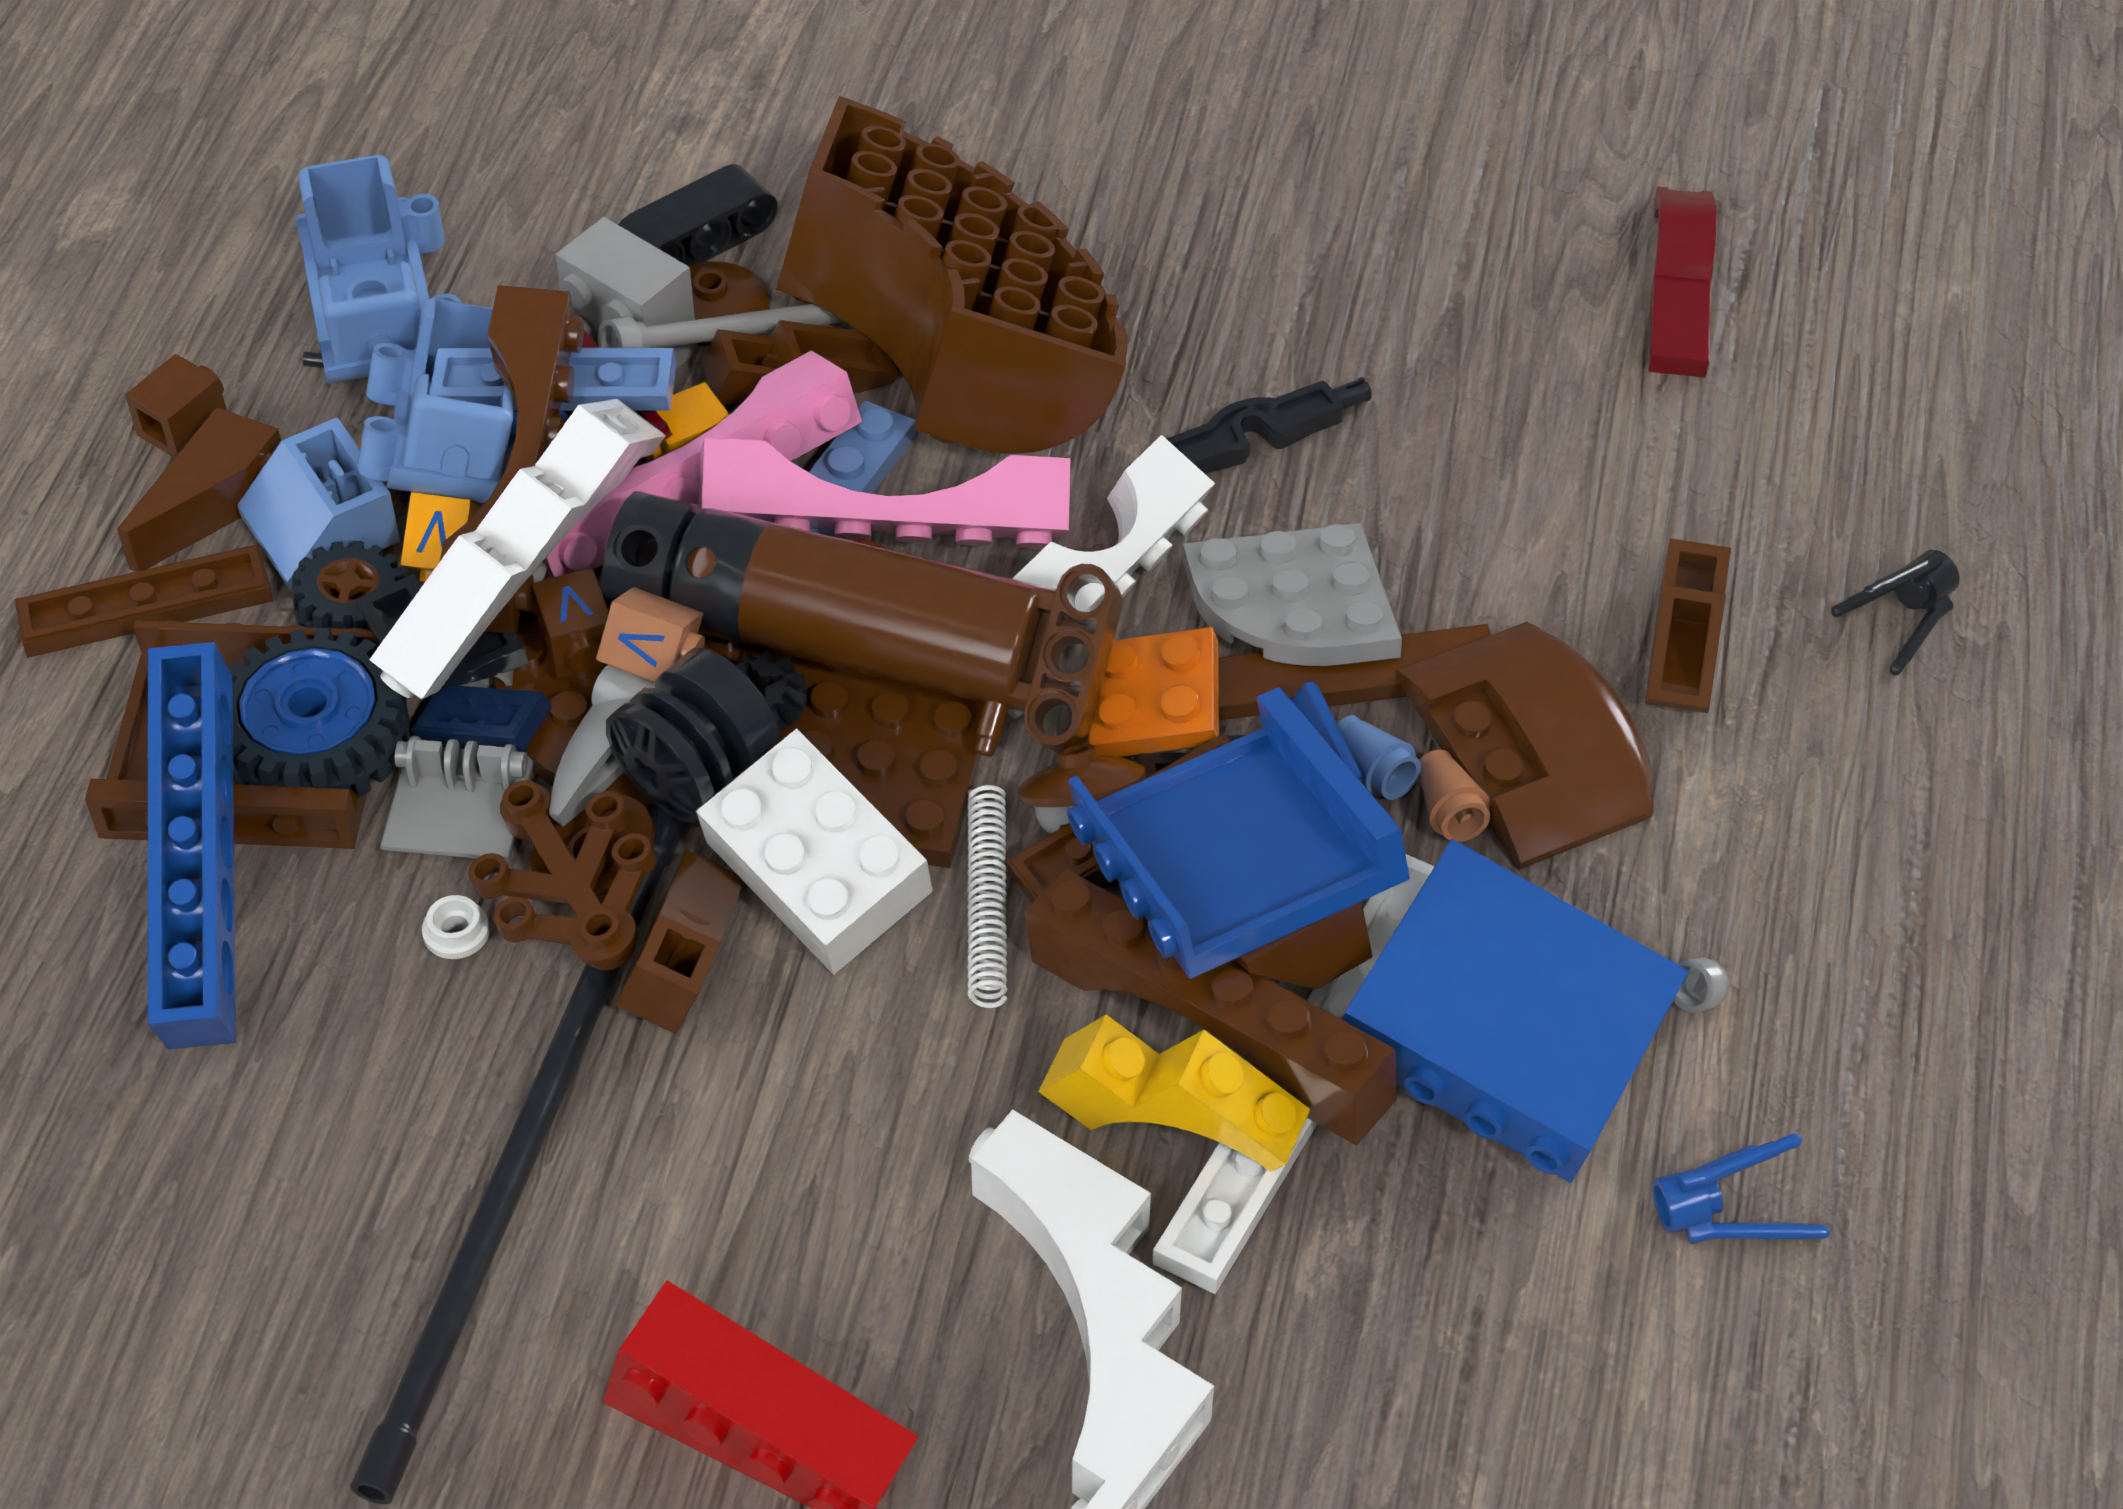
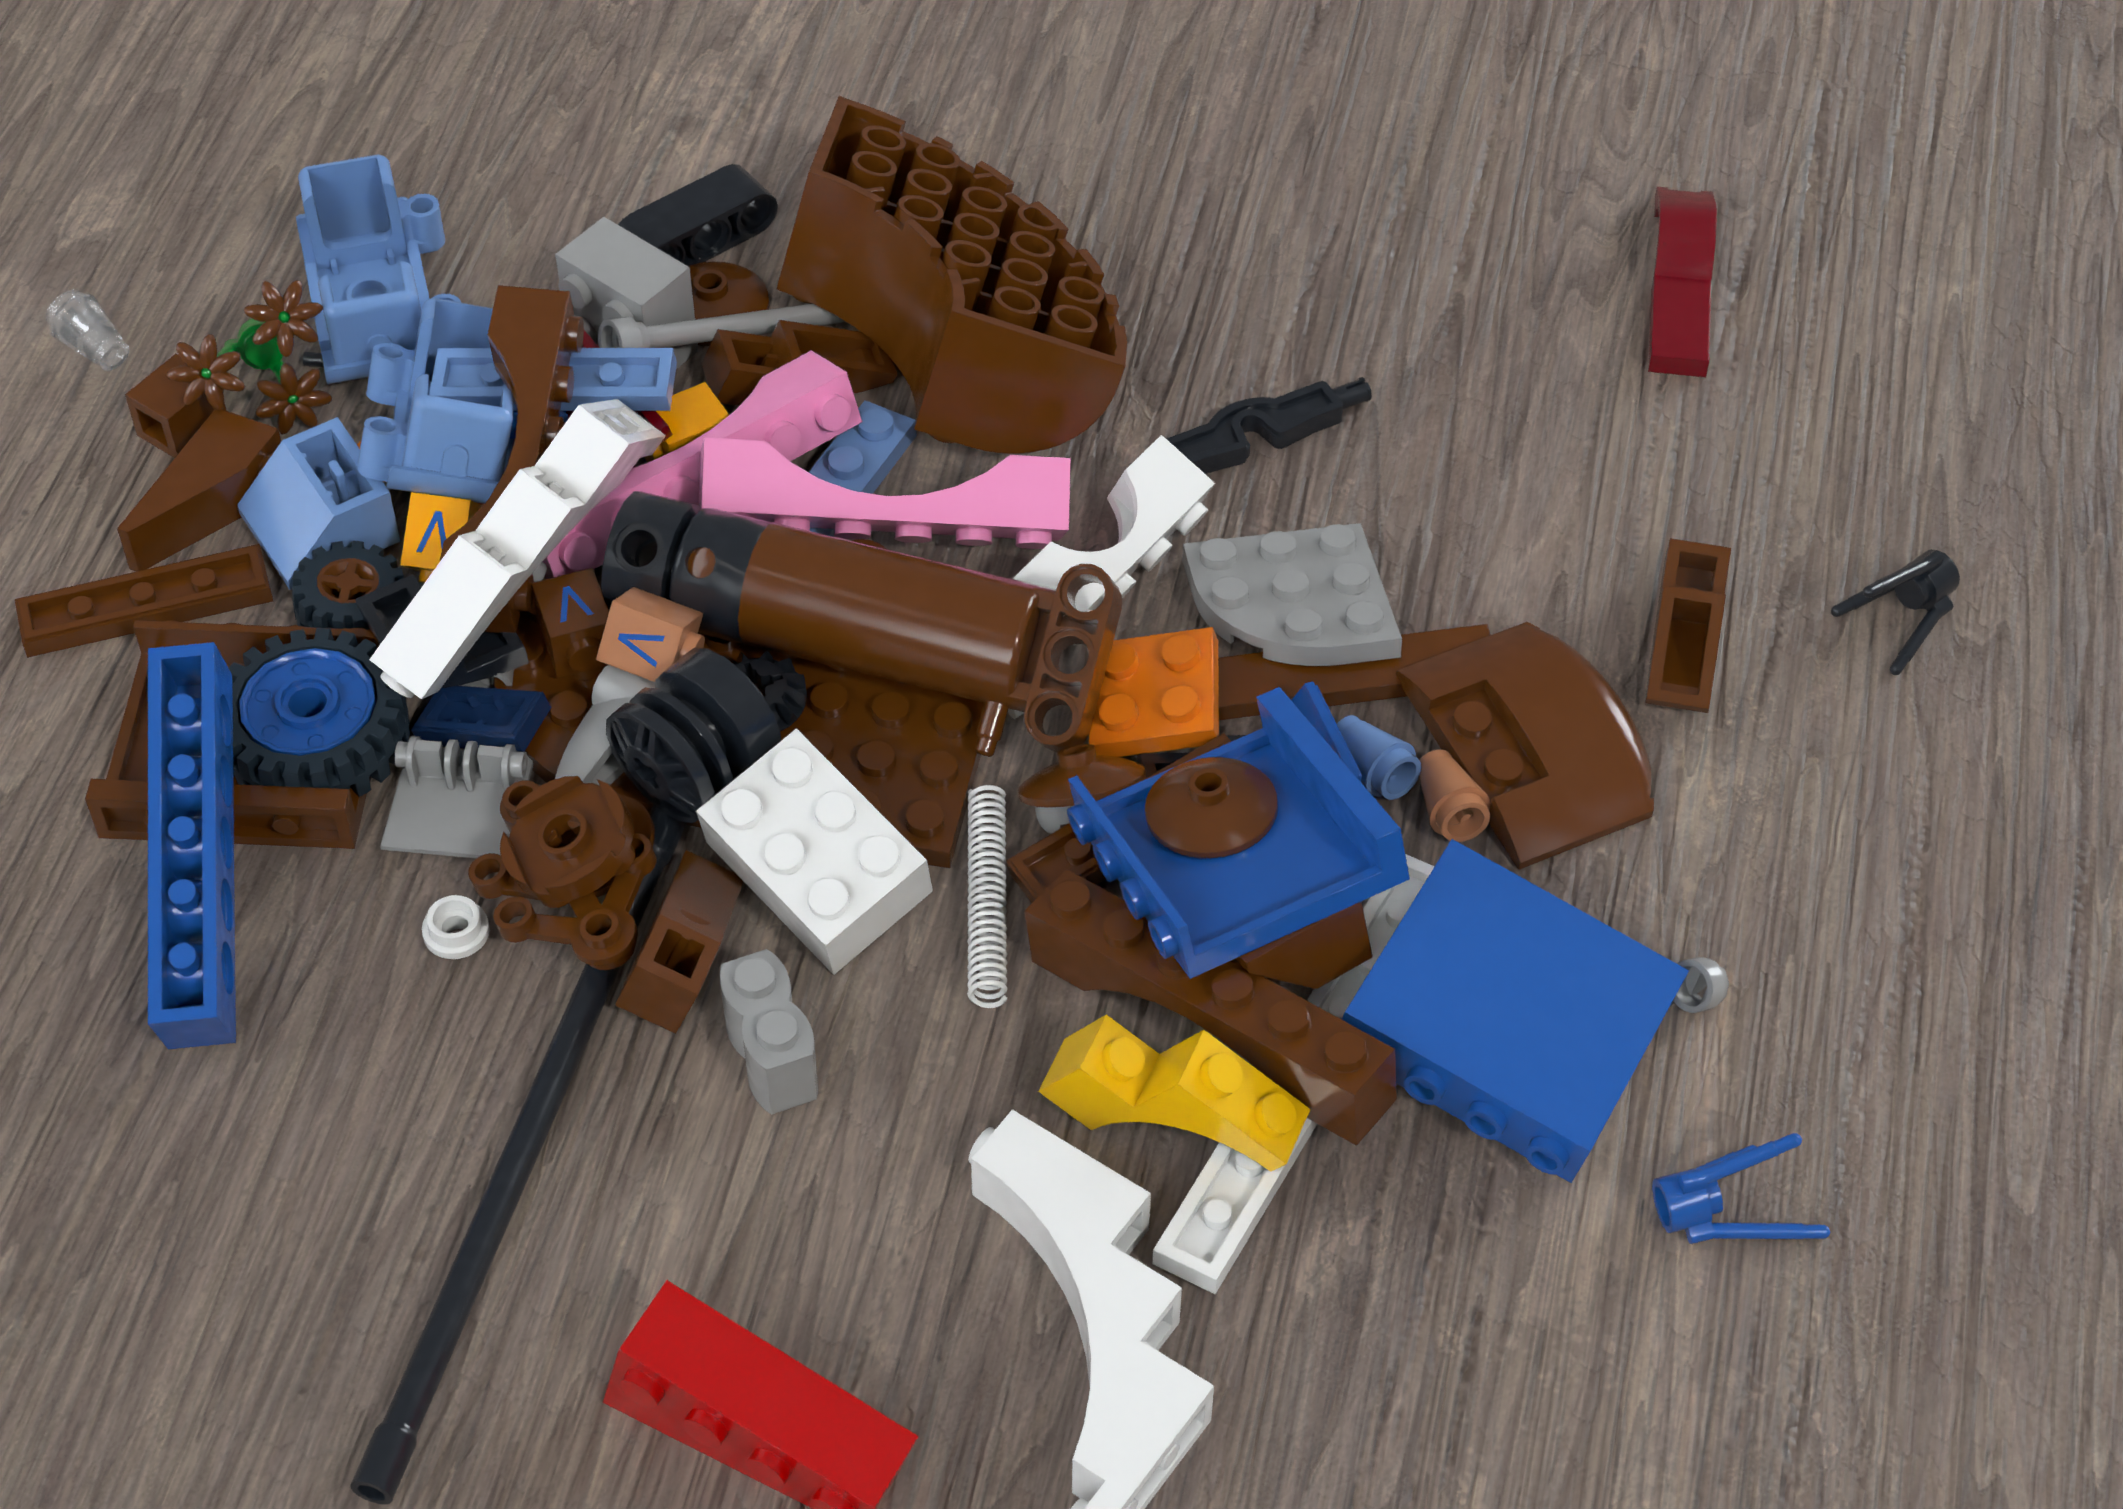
(85, 327): none -> clear cone
(260, 345): none -> reddish brown plant
(584, 865): none -> reddish brown plate
(769, 1031): none -> light grey brick
(1211, 807): none -> reddish brown dish

